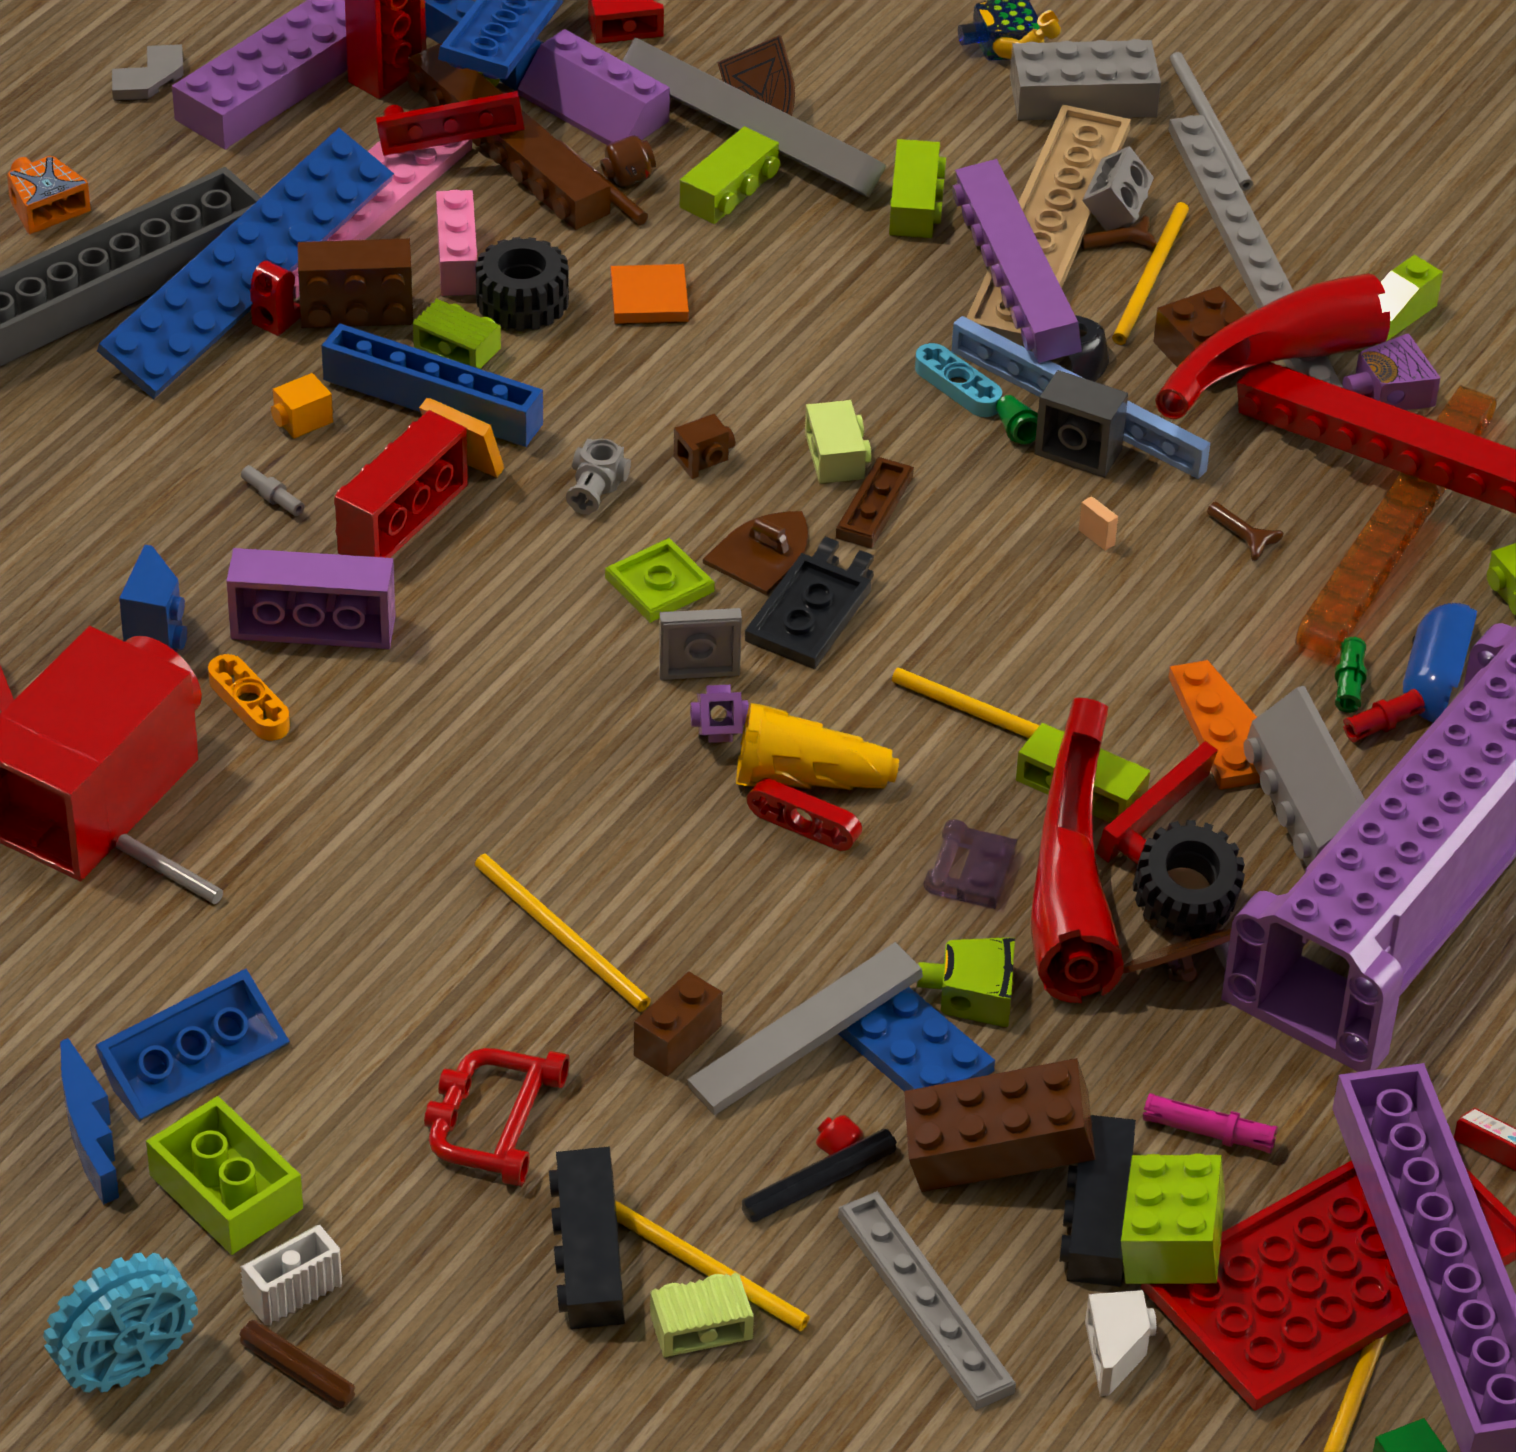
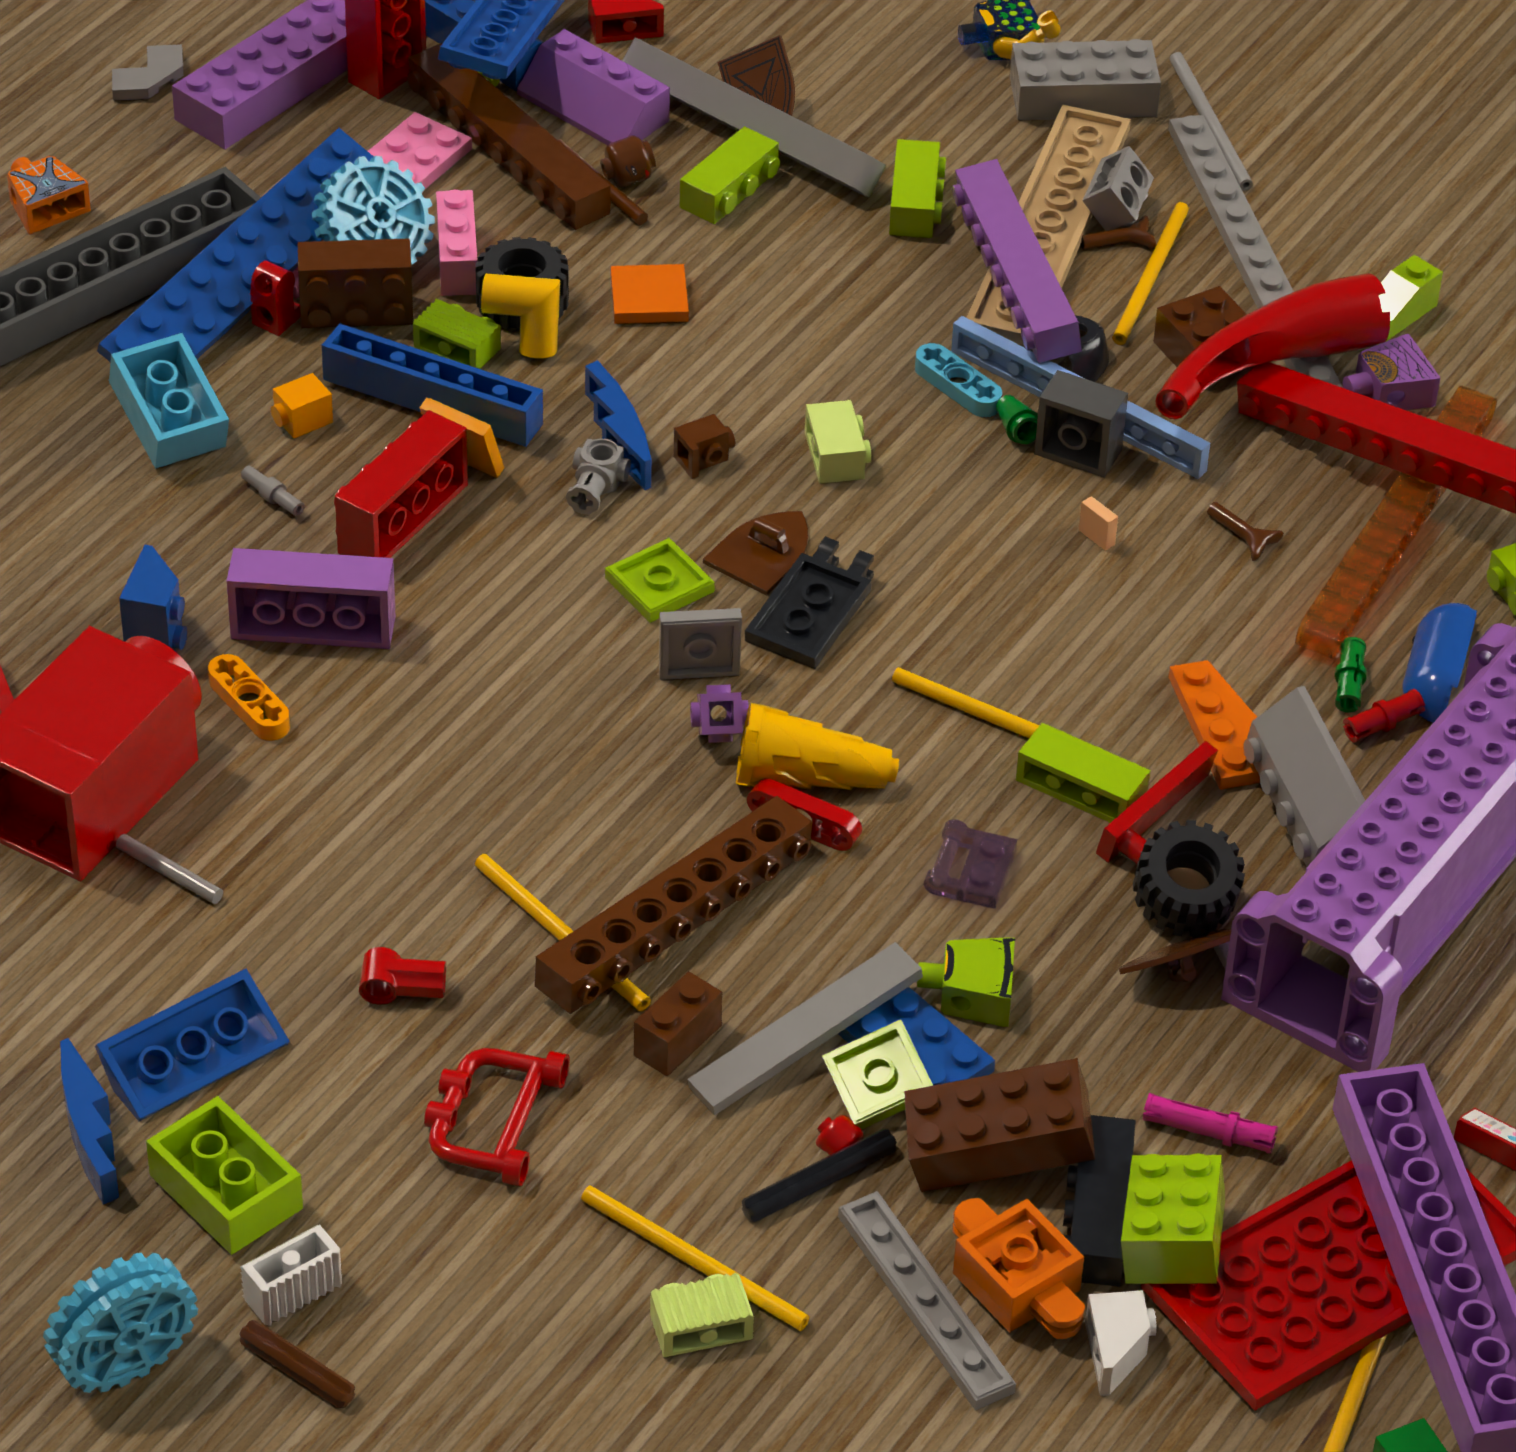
(168, 400): none -> medium azure brick
(374, 203): none -> medium azure piece
(388, 976): none -> red piece
(448, 123): red piece -> none
(536, 304): none -> yellow brick
(589, 1238): black brick -> none
(619, 421): none -> blue slope
(672, 905): none -> reddish brown brick
(874, 502): reddish brown tile -> none
(876, 1073): none -> tile
(1039, 1261): none -> orange brick
(1070, 915): red brick -> none

